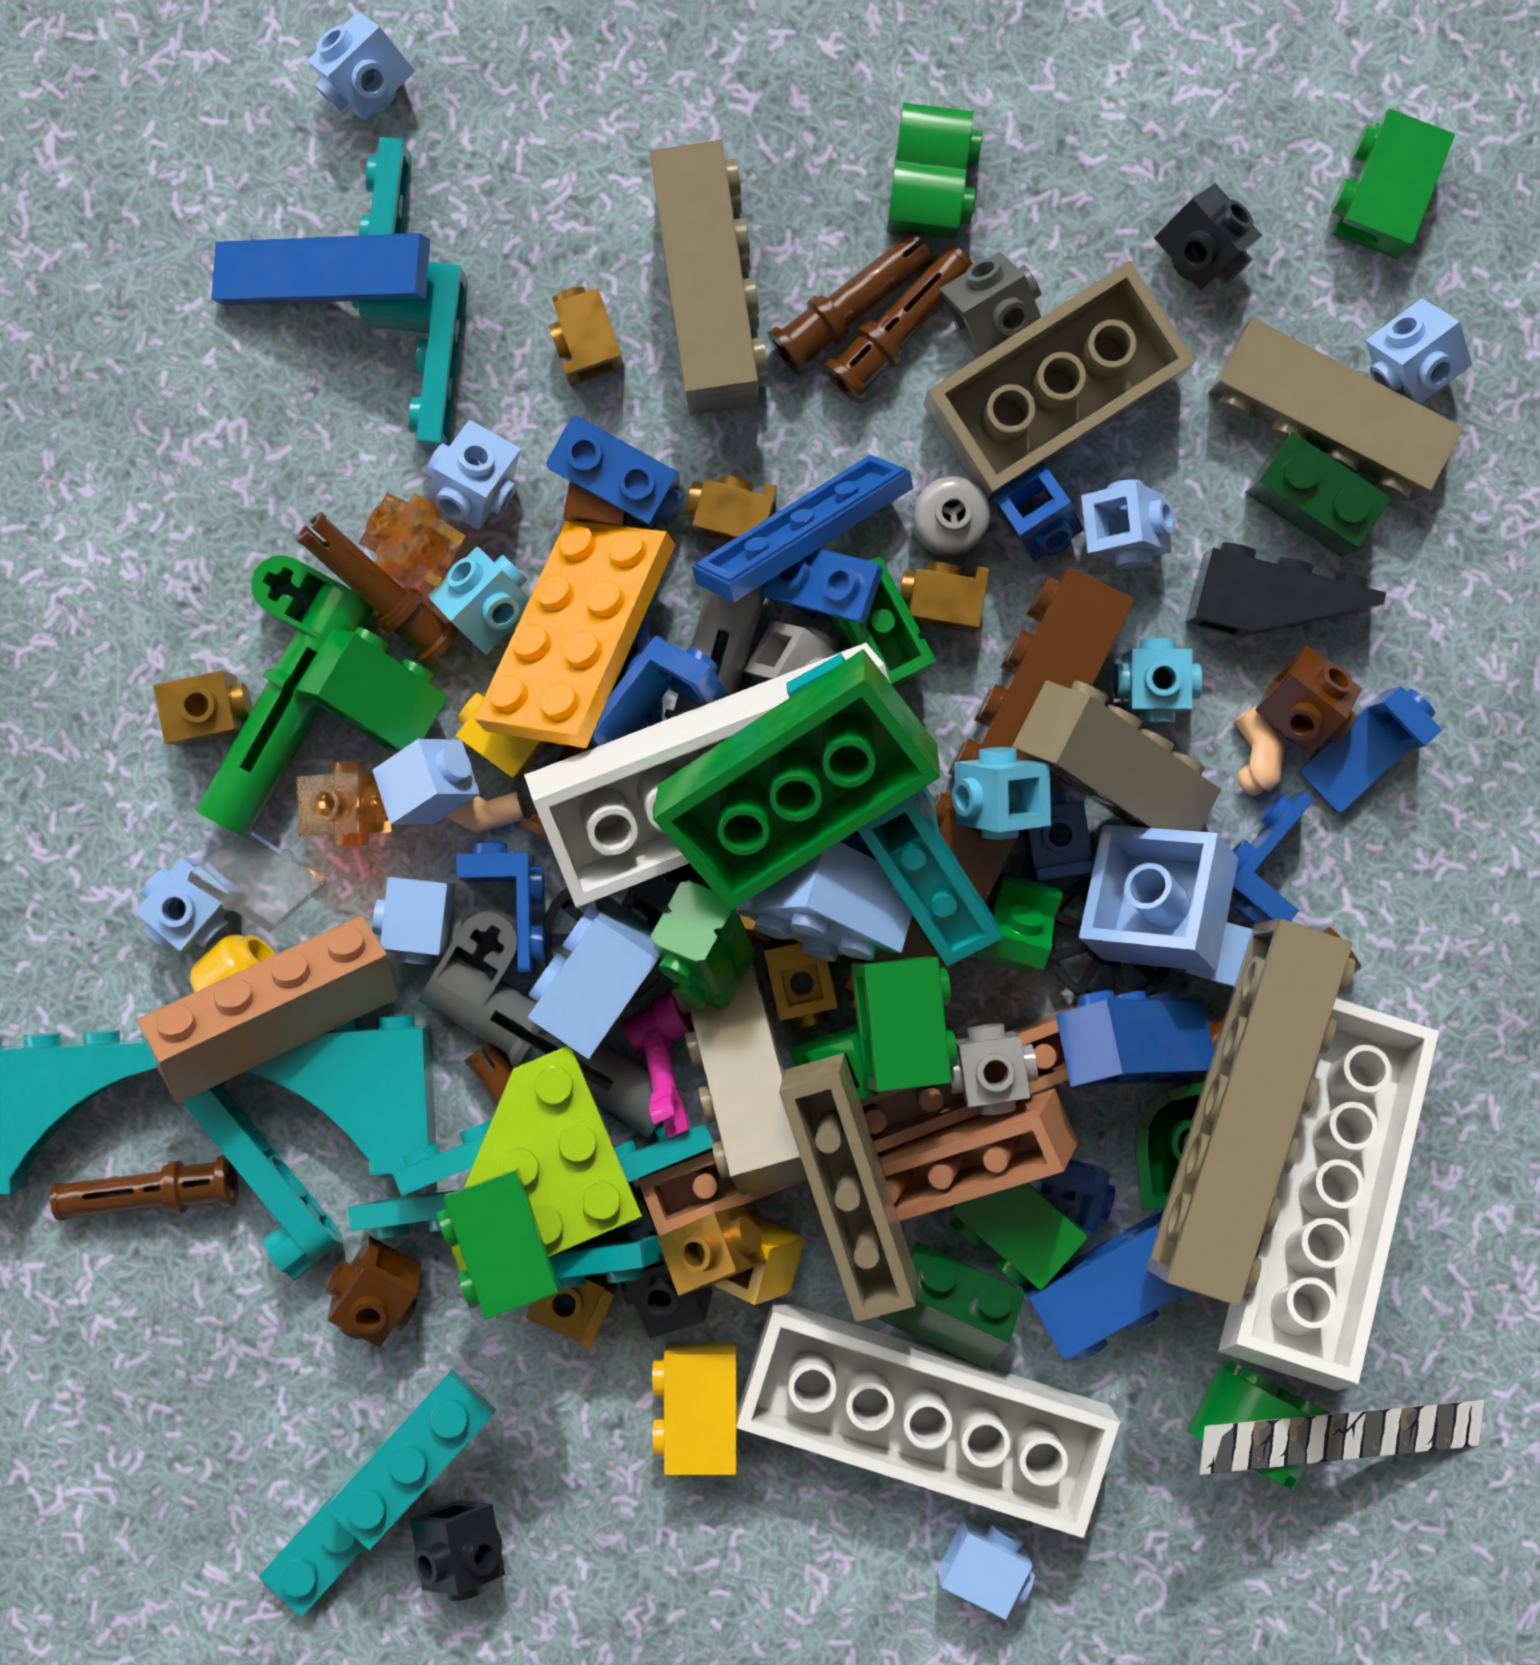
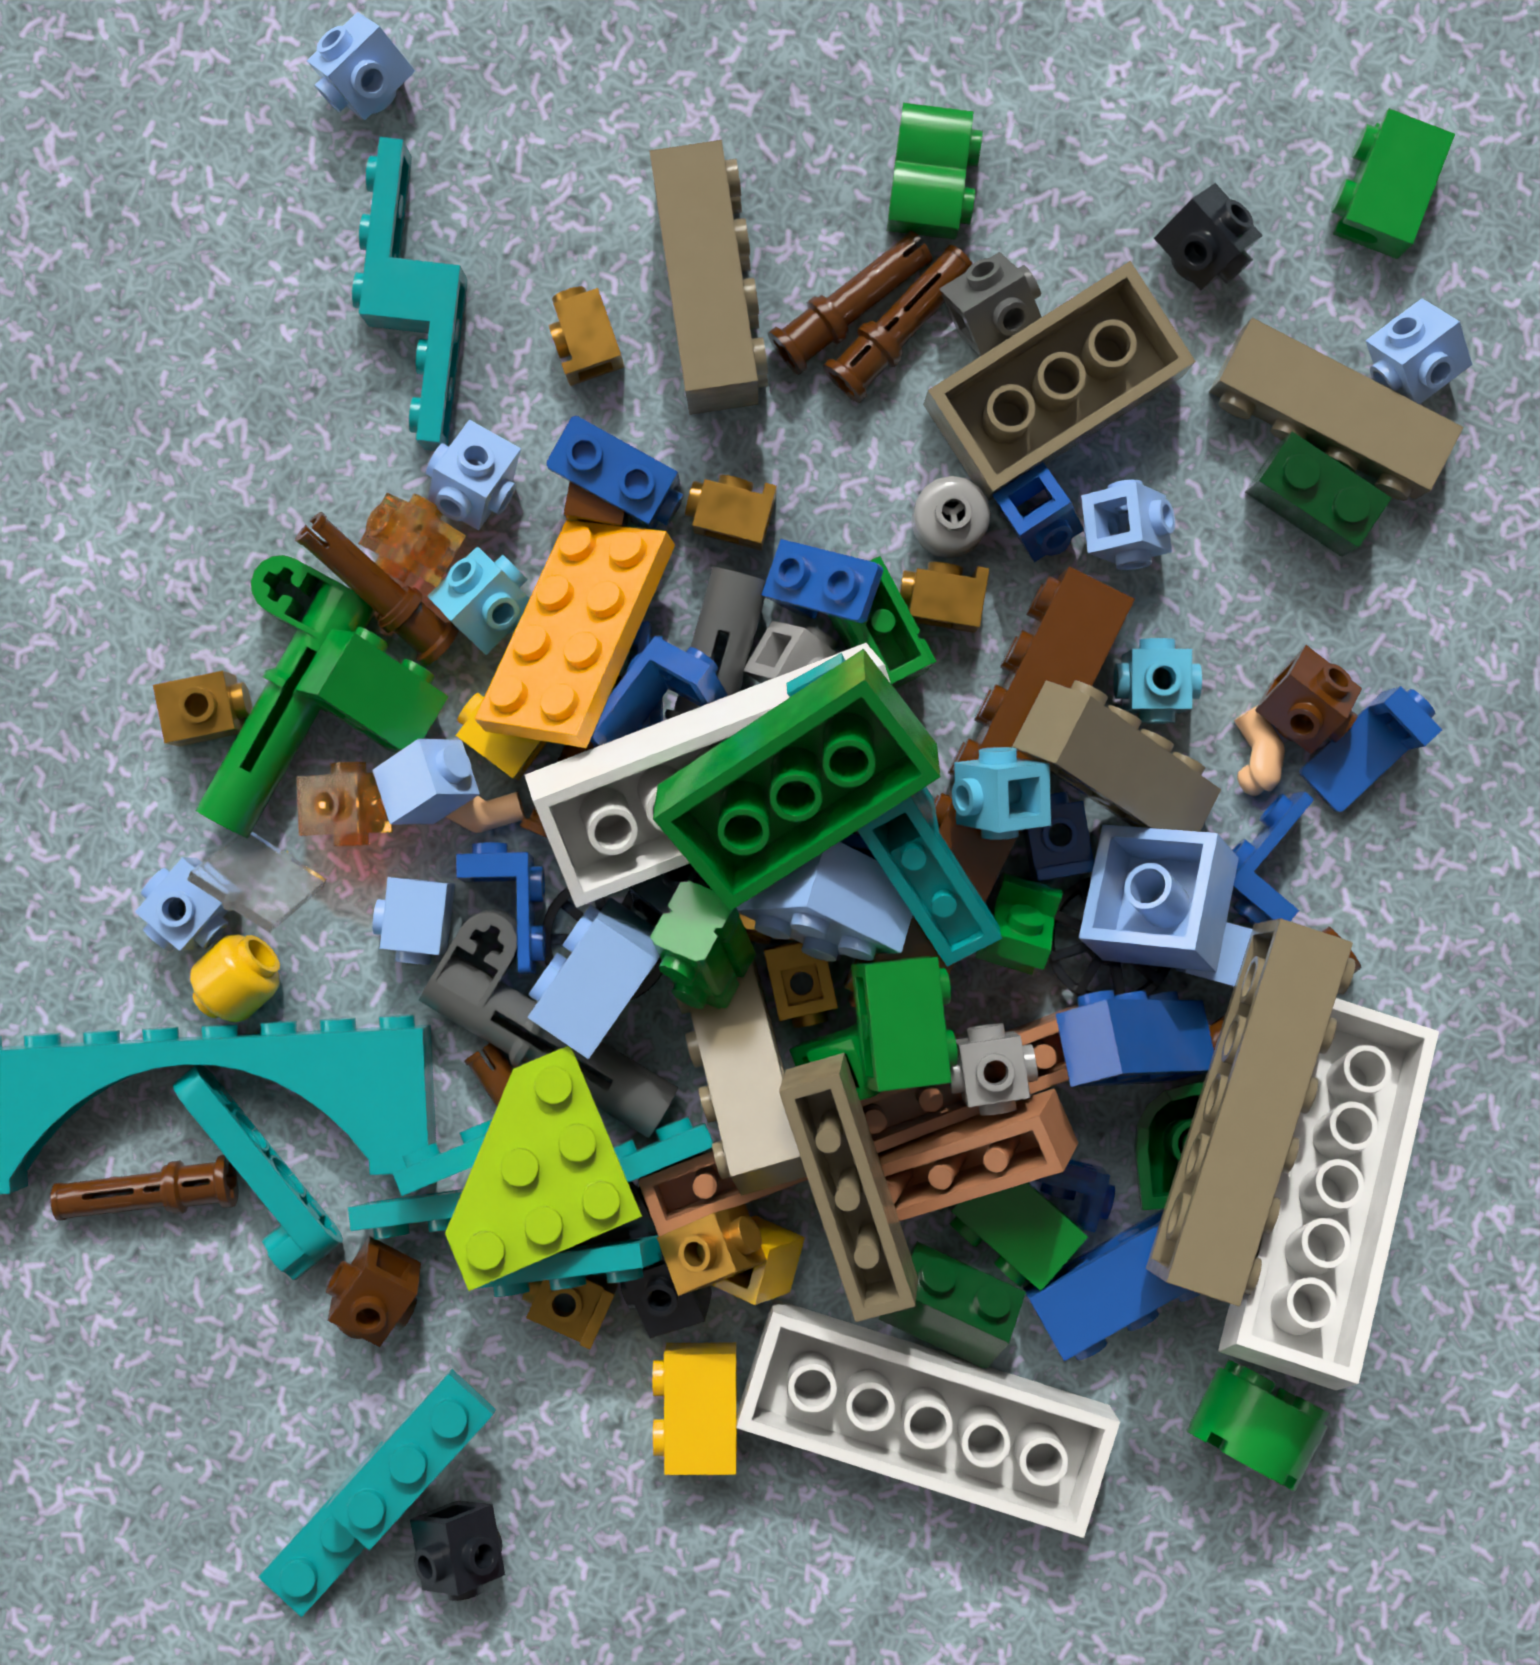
(268, 1008): nougat brick -> none
(321, 269): blue tile -> none
(499, 1244): green brick -> none
(654, 1032): dark pink brick -> none
(802, 528): blue tile -> none
(987, 1567): light blue brick -> none
(1256, 596): black slope -> none
(1340, 1436): sticker -> none

